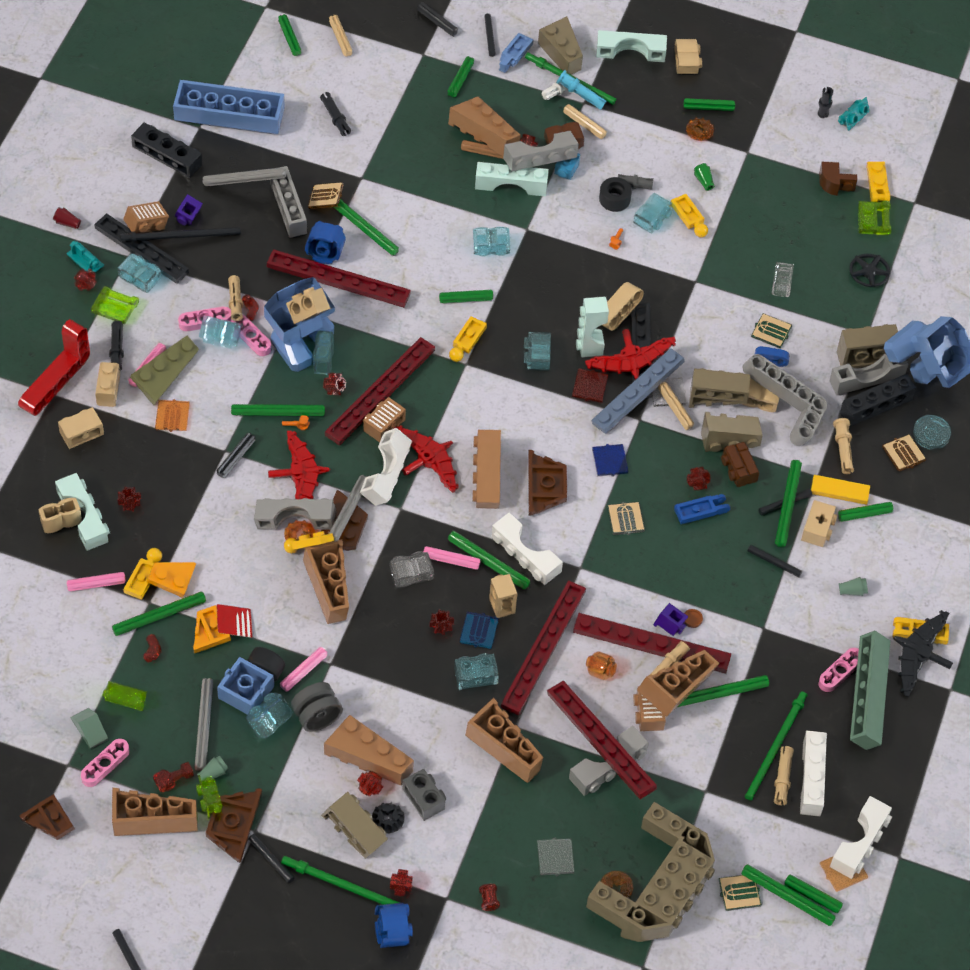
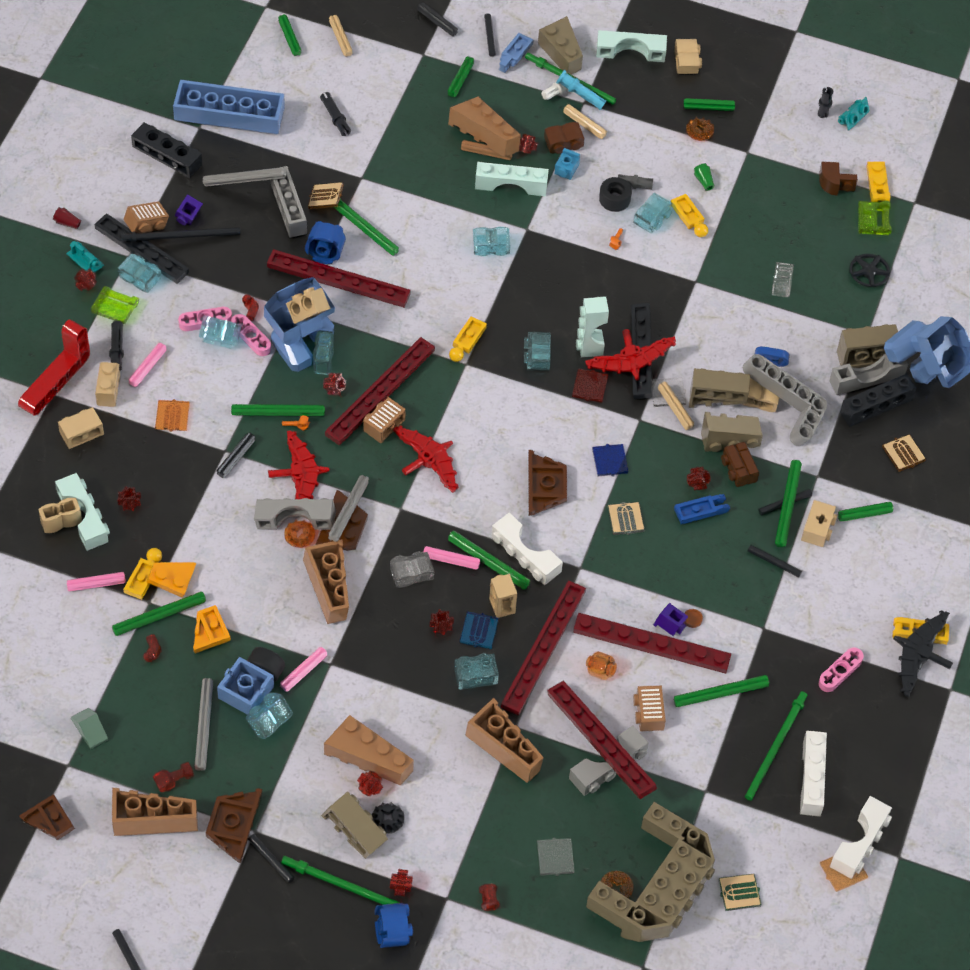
(105, 754): bright pink beam -> none
(125, 695): clear neon green hinge -> none
(161, 371): olive wing -> none
(206, 789): clear neon green hinge -> none
(213, 769): sand green cone -> none
(234, 620): red sticker -> none
(235, 302): tan pin -> none
(292, 545): yellow plate -> none
(316, 706): dark grey wheel -> none
(394, 448): white arch -> none
(419, 796): dark grey brick -> none
(465, 296): green axle -> none
(487, 469): medium nougat wedge -> none
(522, 156): light grey arch -> none
(622, 304): tan beam -> none
(638, 391): sand blue plate -> none
(672, 657): tan pin -> none
(673, 685): medium nougat wedge -> none
(771, 330): piece -> none
(782, 782): tan pin -> none
(788, 895): green axle -> none
(813, 893): green axle -> none
(840, 489): yellow tile -> none
(843, 438): tan pin -> none
(854, 587): sand green cone -> none
(870, 690): sand green brick -> none
(932, 432): clear light blue tile -> none

